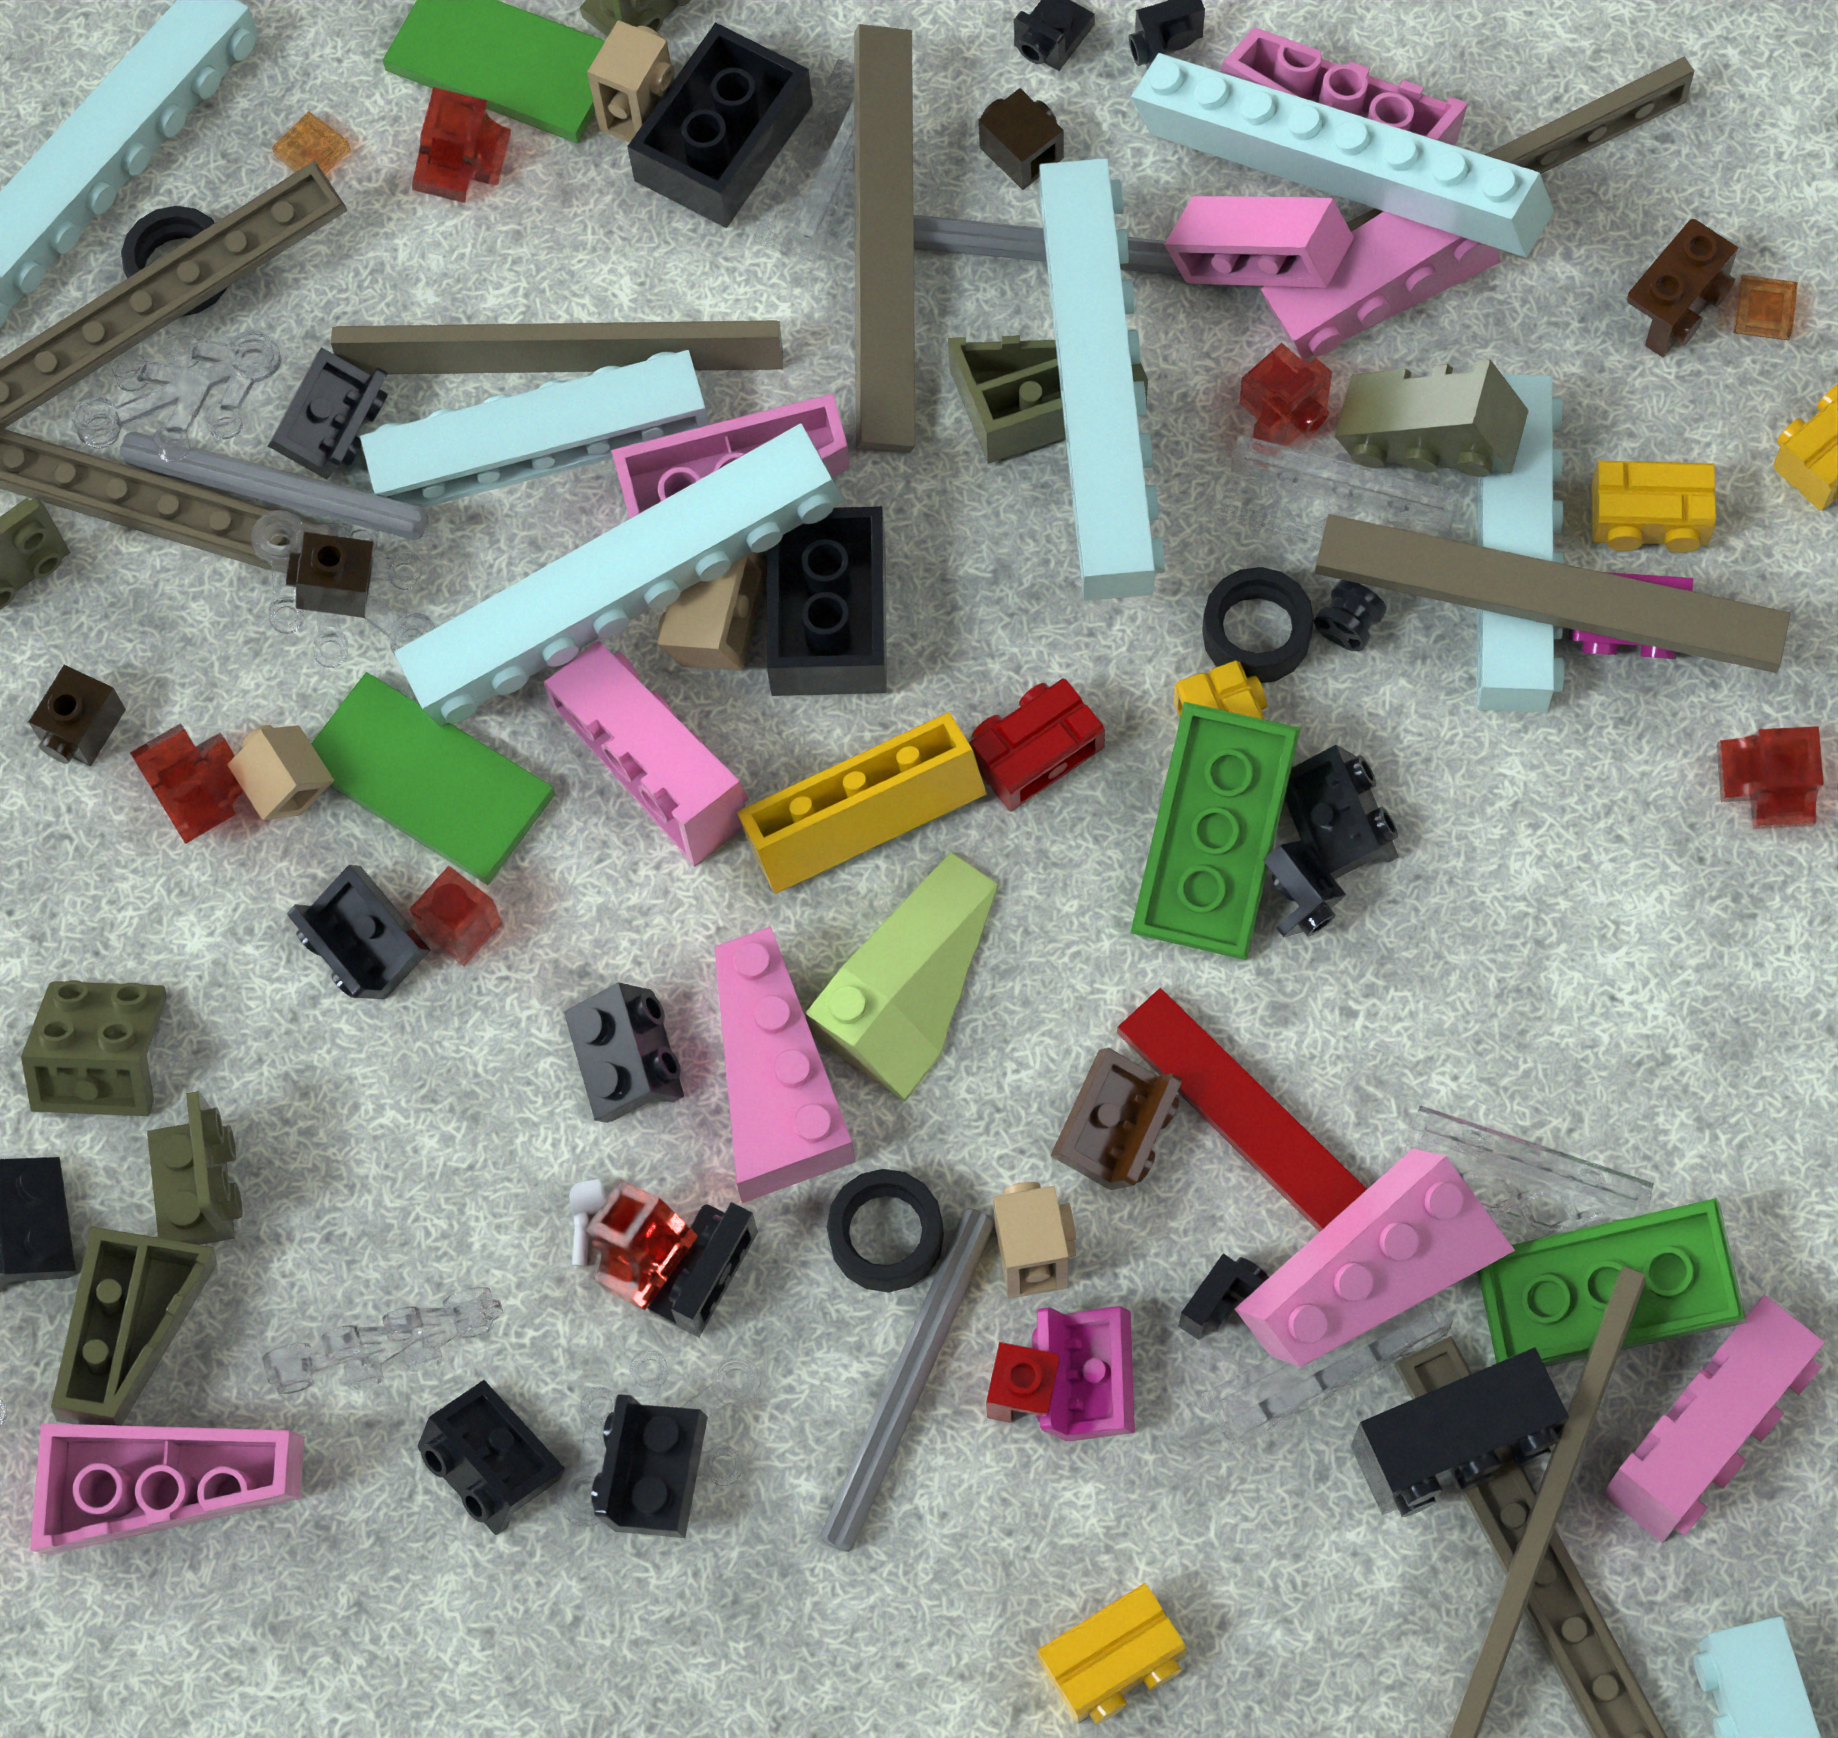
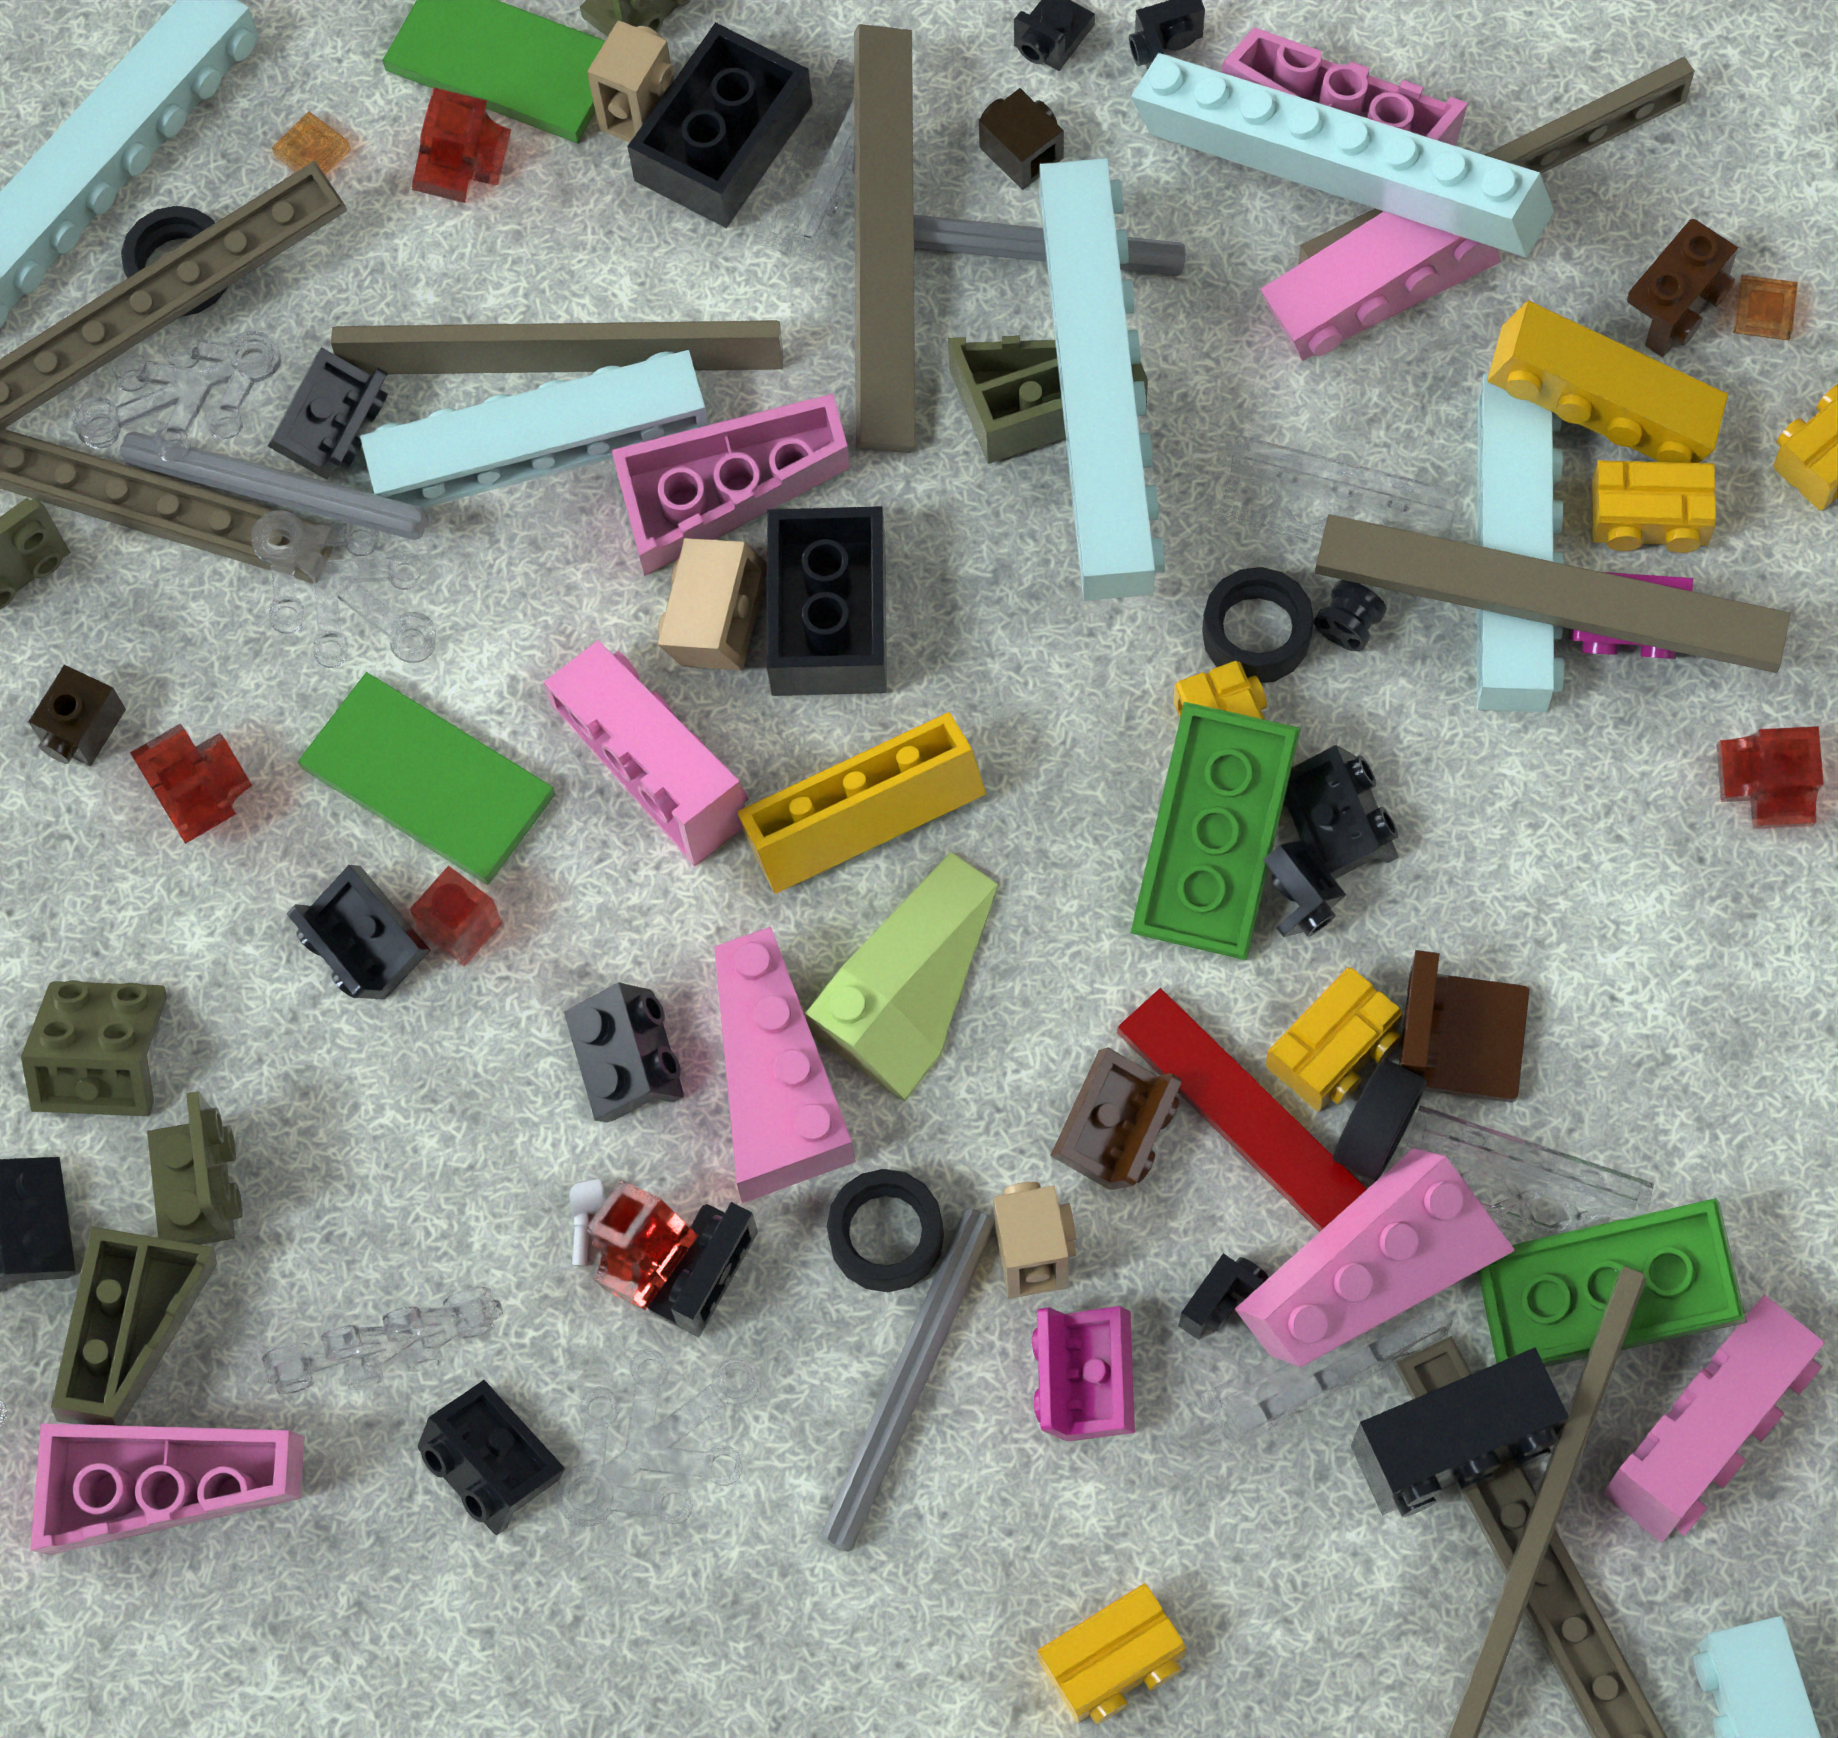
(280, 771): tan brick -> none
(331, 574): dark brown brick -> none
(619, 577): light aqua brick -> none
(649, 1468): black bracket -> none
(1021, 1382): red bracket -> none
(1036, 742): red brick -> none
(1259, 241): bright pink brick -> none
(1286, 396): clear red brick -> none
(1336, 1040): none -> yellow brick
(1379, 1119): none -> black tyre
(1433, 420): olive wedge -> none
(1463, 1032): none -> reddish brown bracket
(1606, 386): none -> yellow brick

